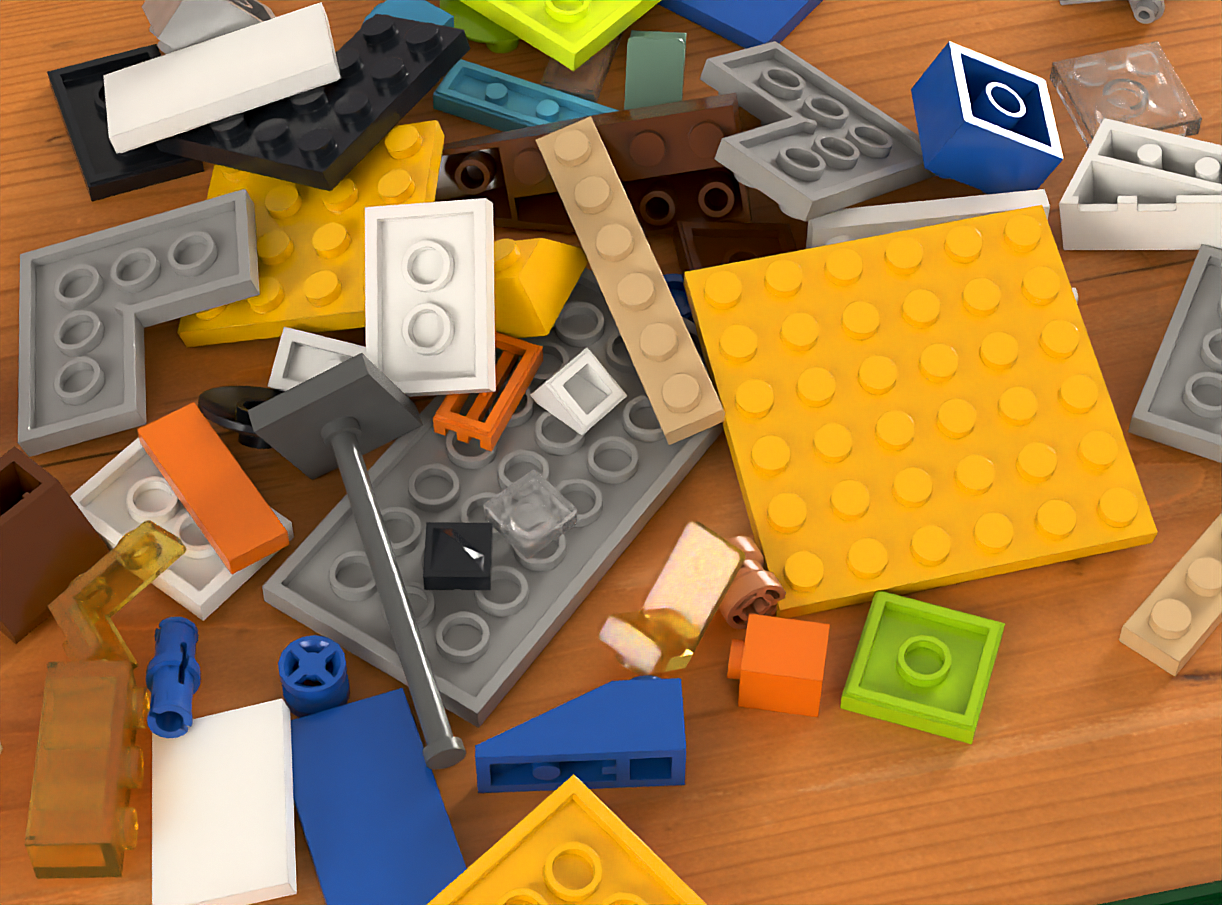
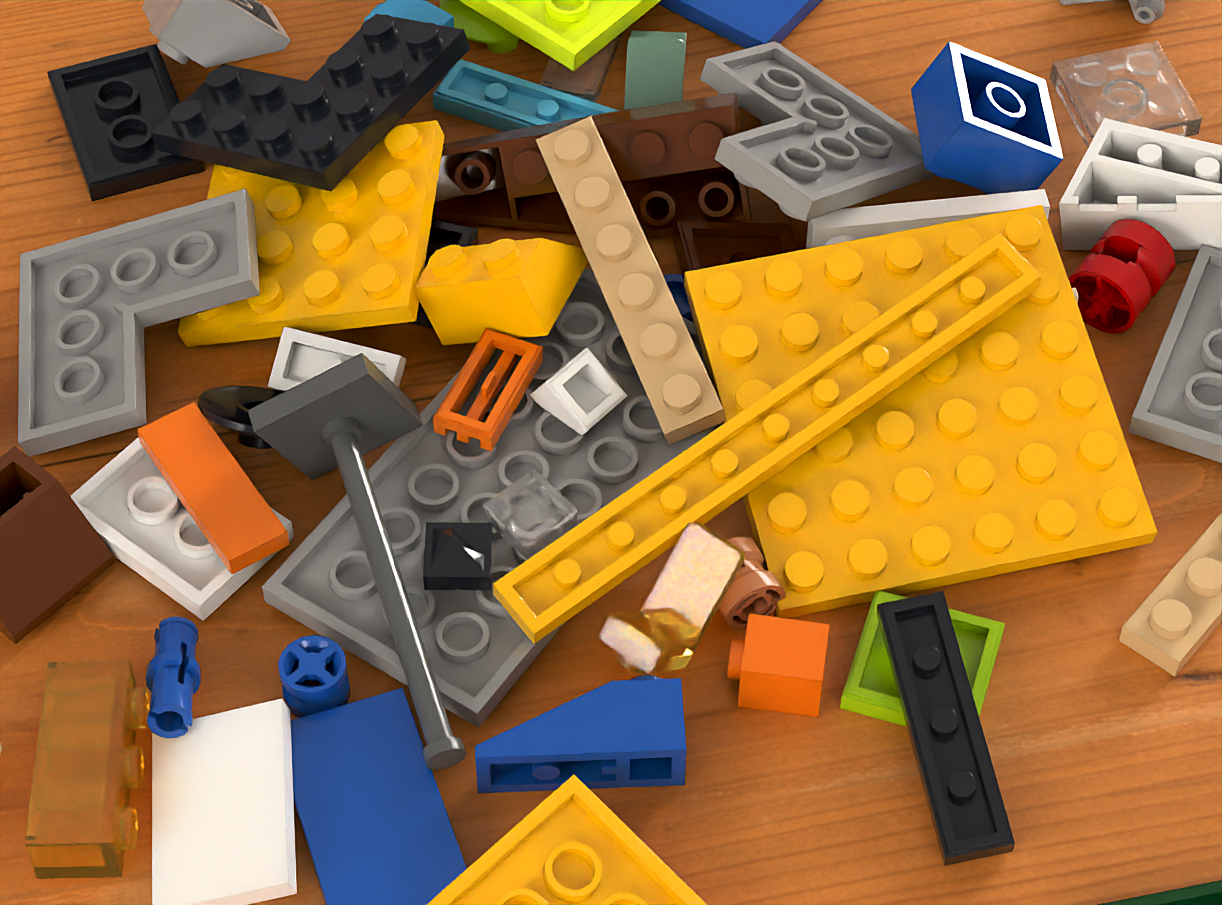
(99, 593): clear yellow bracket -> none
(220, 78): white tile -> none
(431, 295): white plate -> none
(764, 438): none -> yellow plate
(944, 729): none -> black tile
(1122, 275): none -> red wheel

